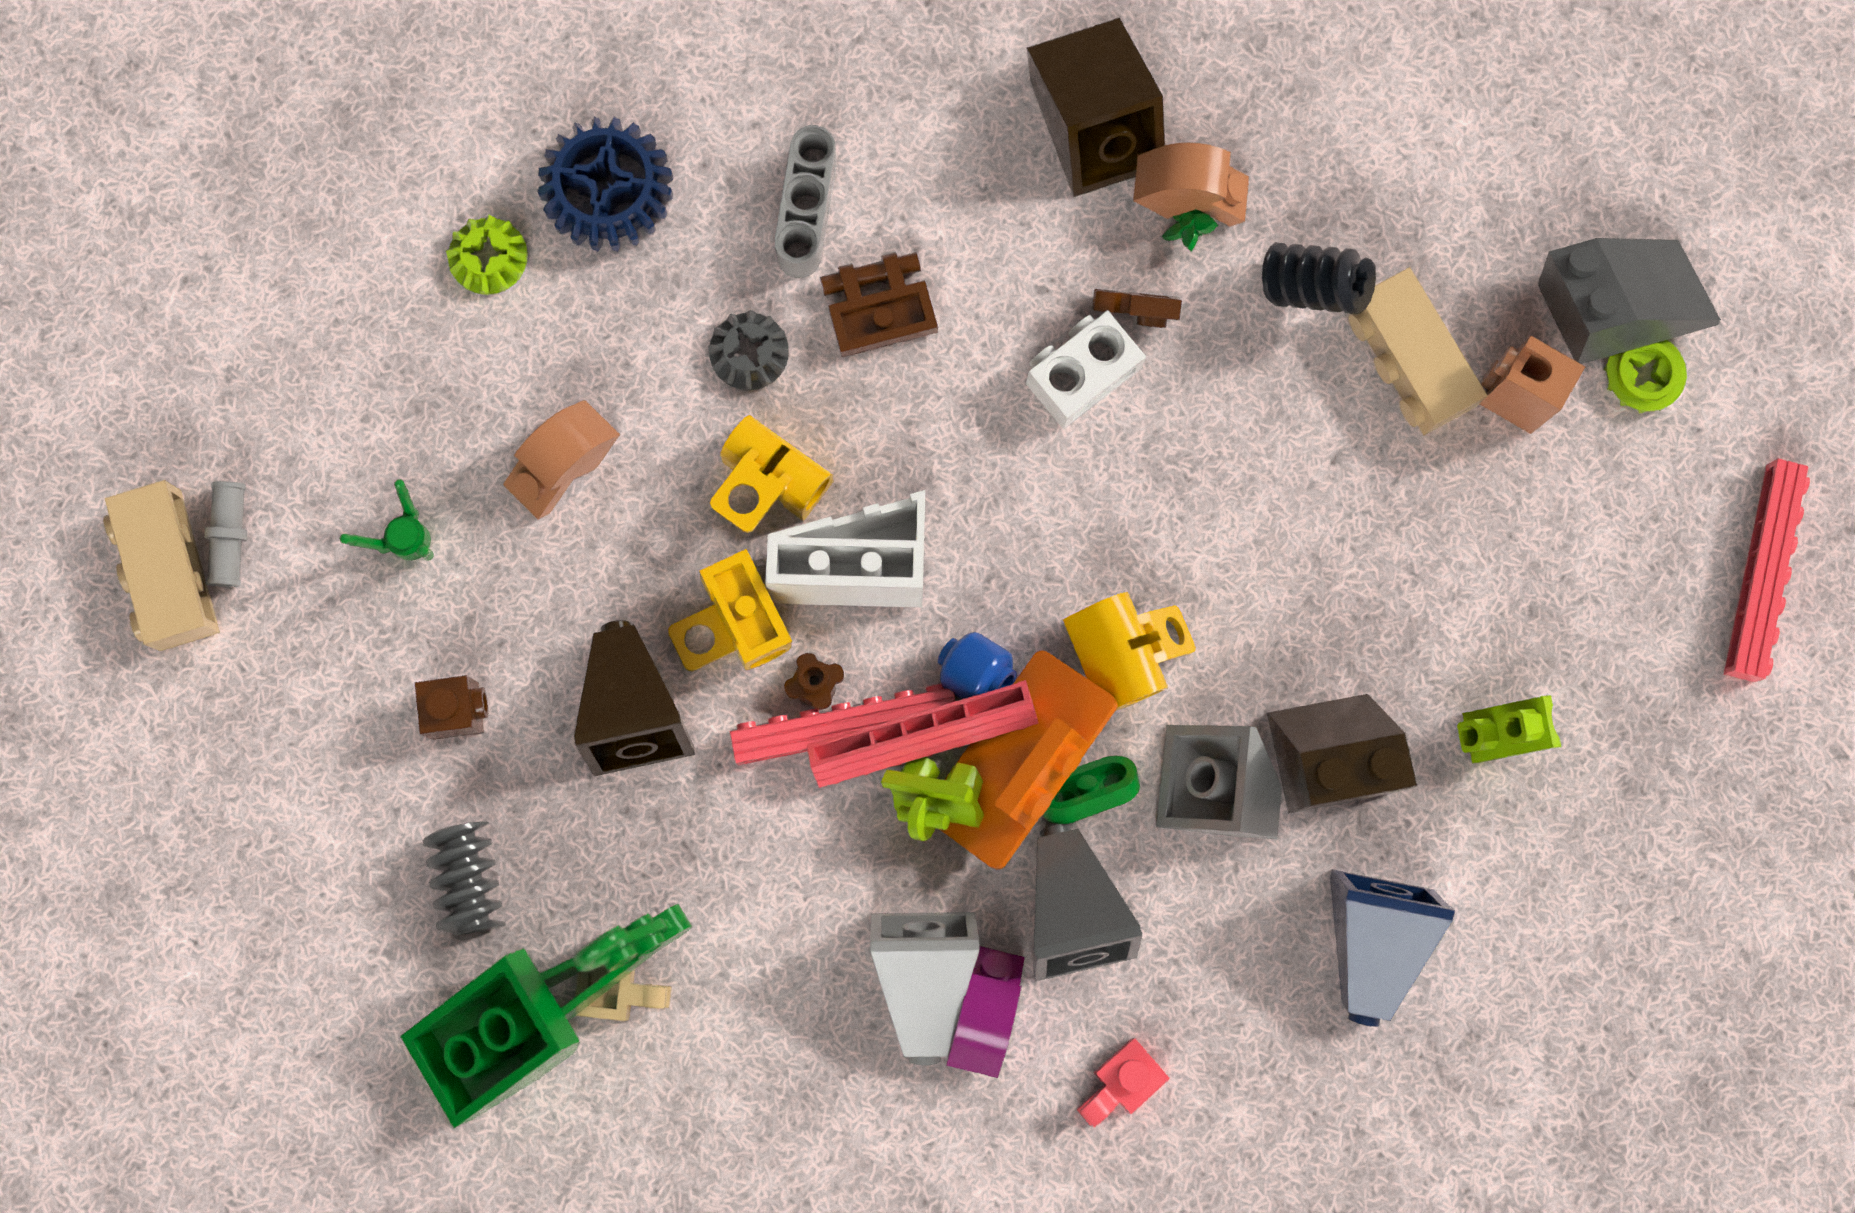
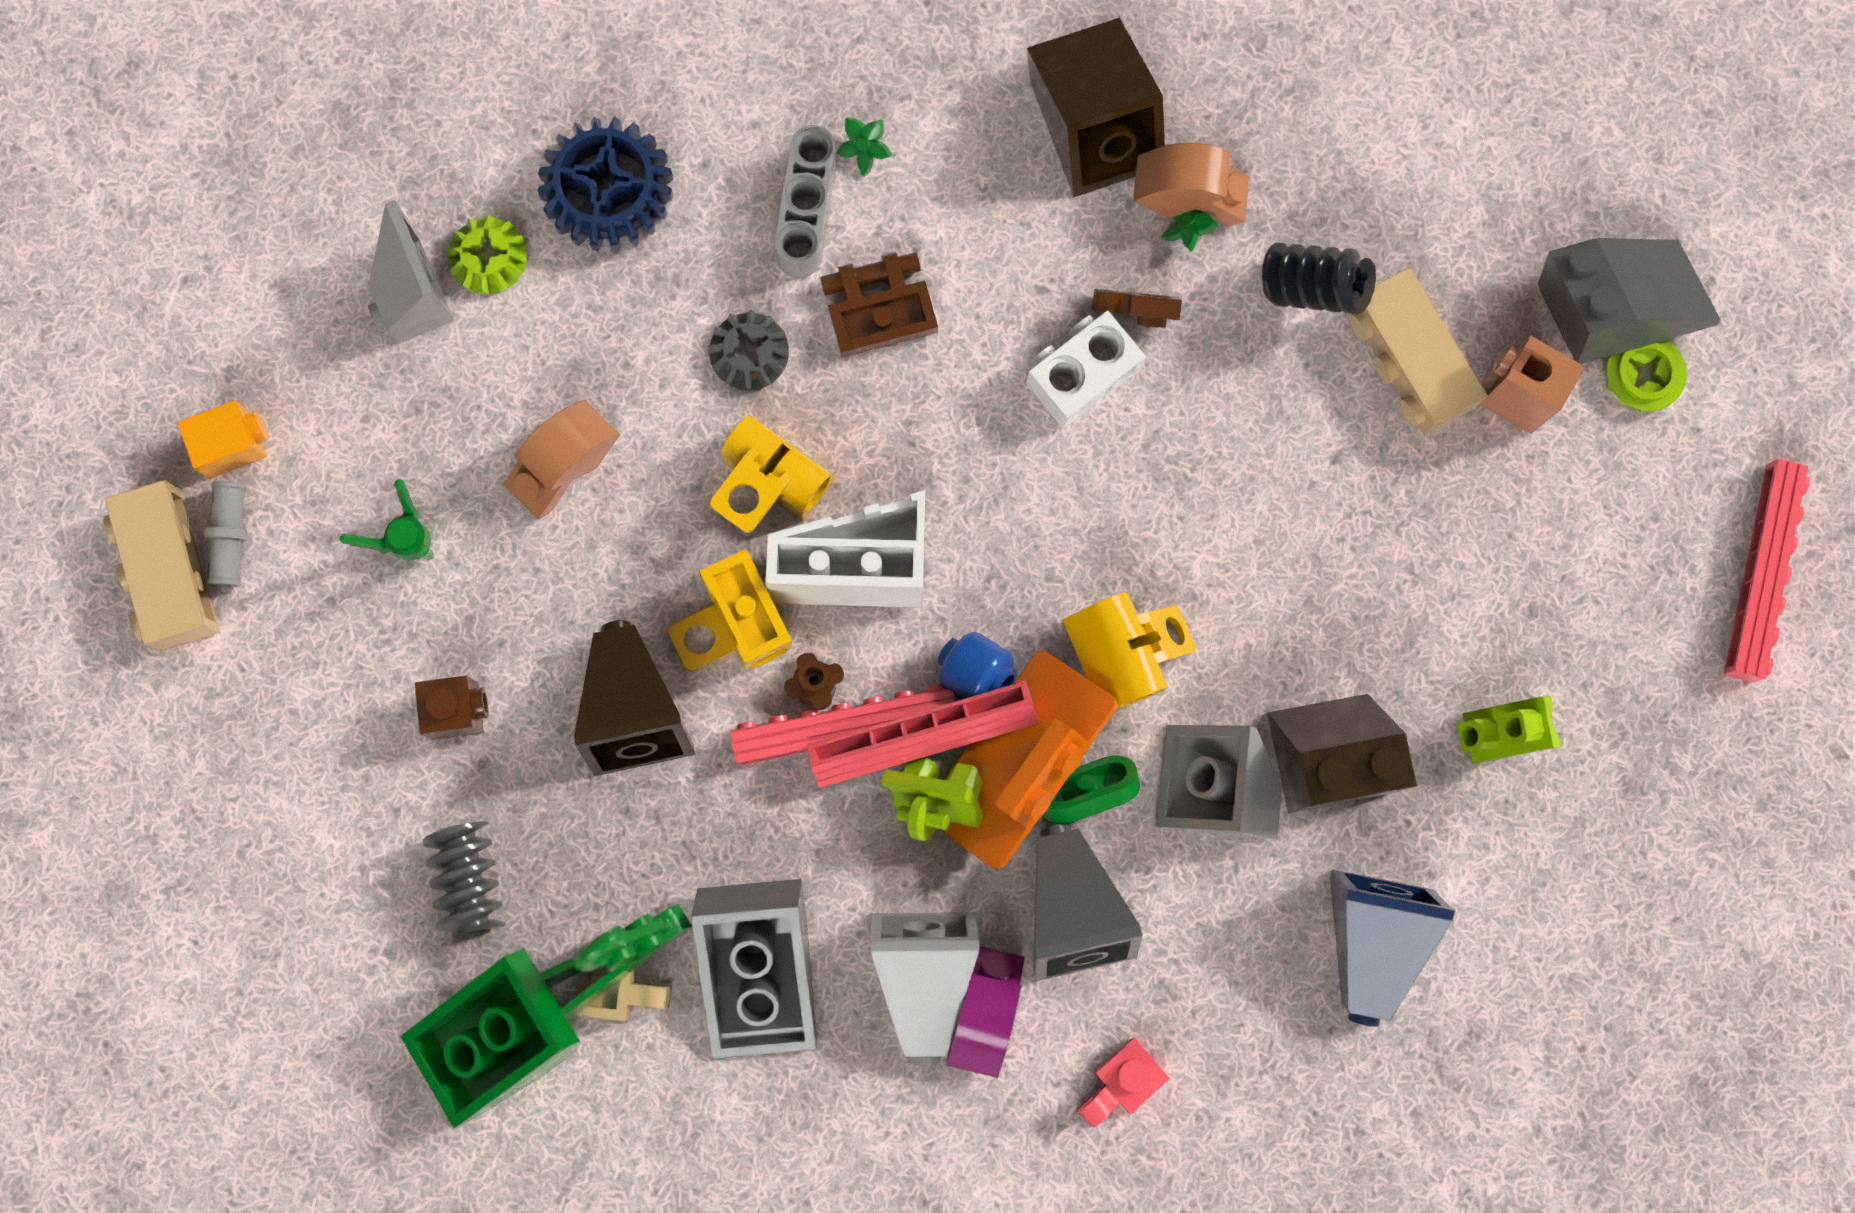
(223, 439): none -> light orange brick
(404, 282): none -> light grey slope
(755, 968): none -> dark grey slope
(864, 143): none -> green plant

